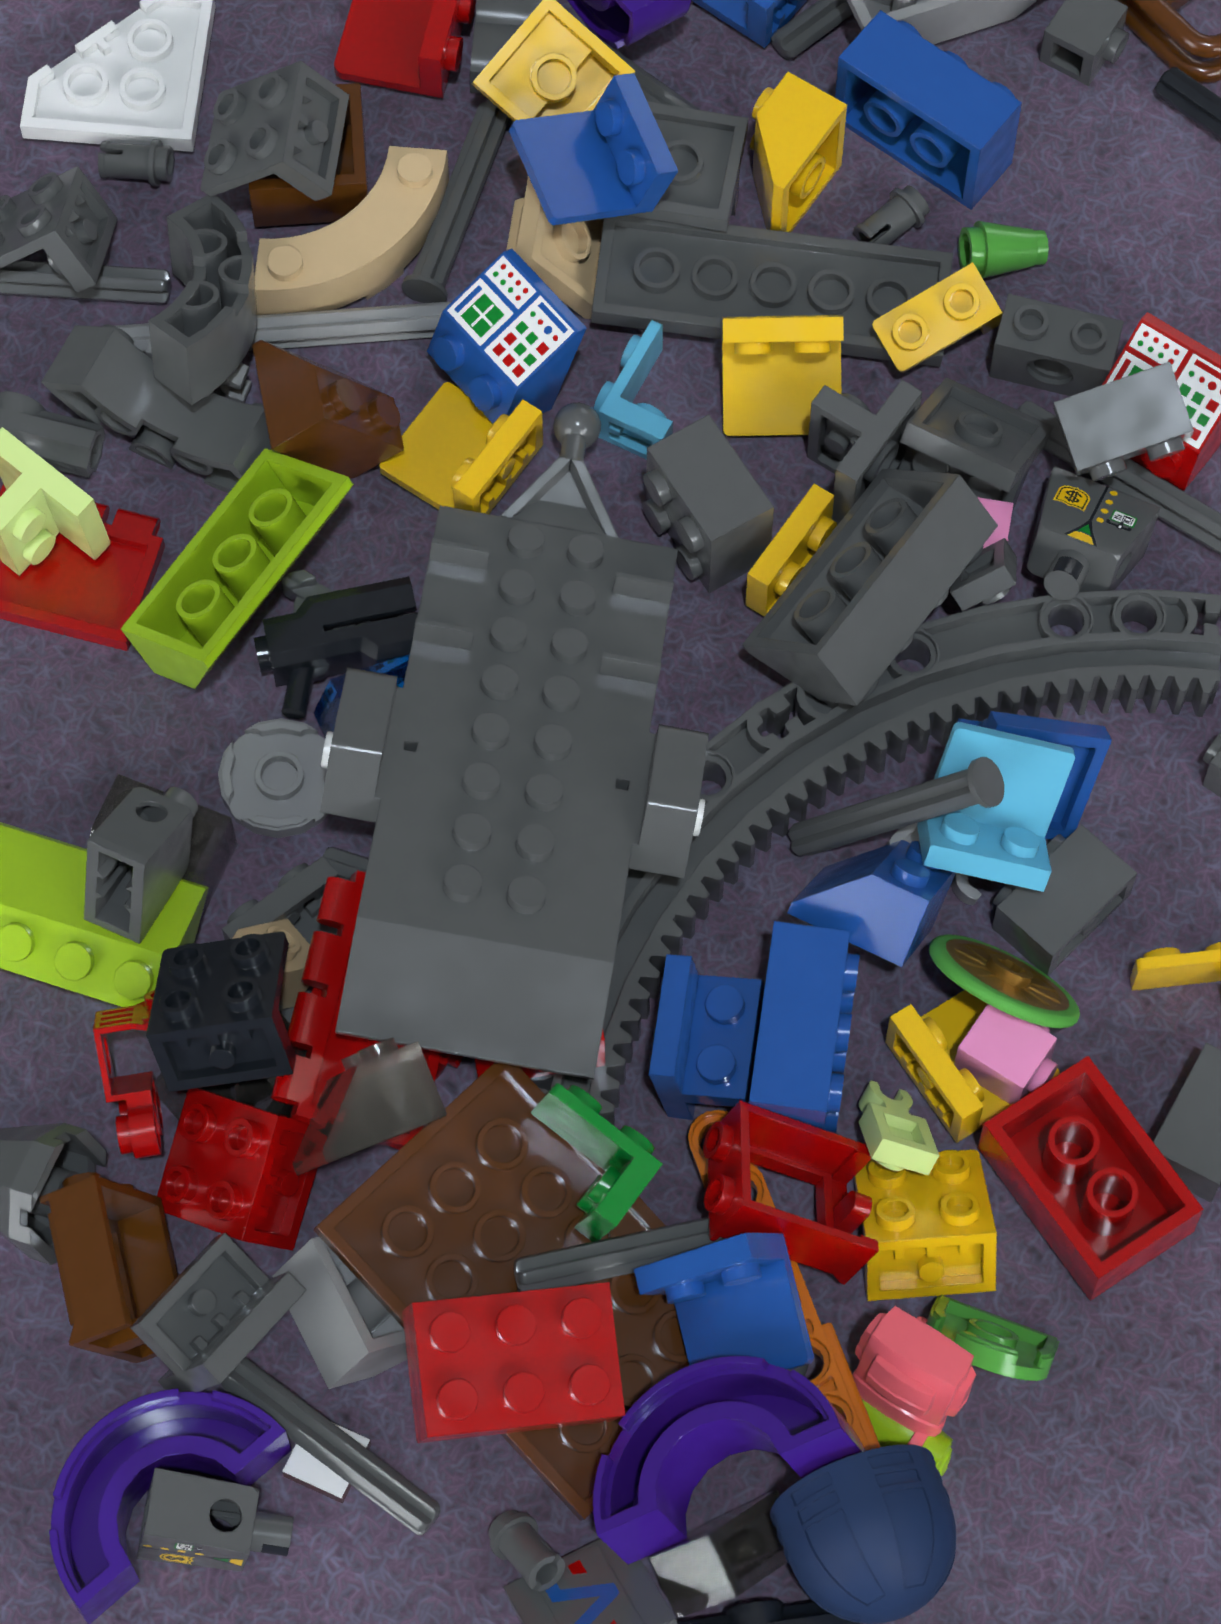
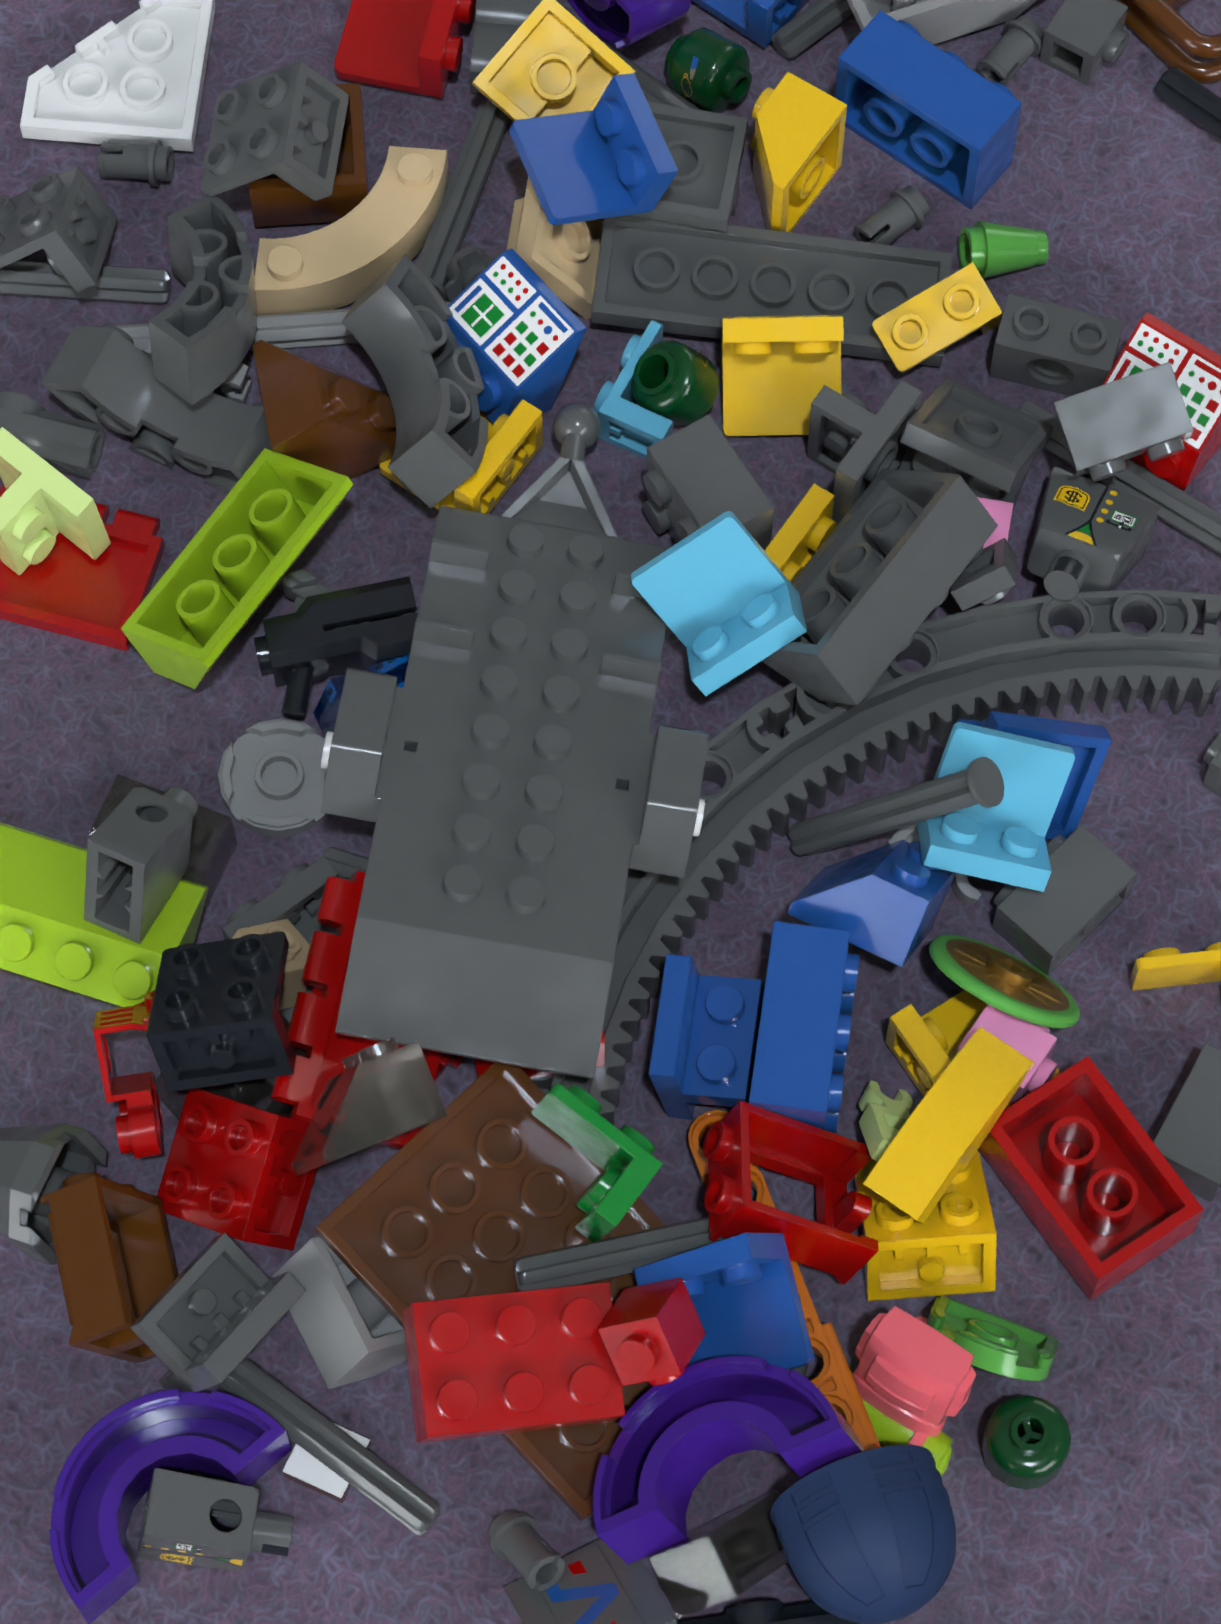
(428, 380): none -> dark grey brick
(465, 268): none -> dark grey plate
(652, 1332): none -> red brick
(675, 382): none -> dark green head
(708, 70): none -> dark green head
(722, 600): none -> medium azure bracket
(949, 1124): none -> yellow slope
(1012, 1457): none -> dark green head
(1020, 41): none -> dark grey pin

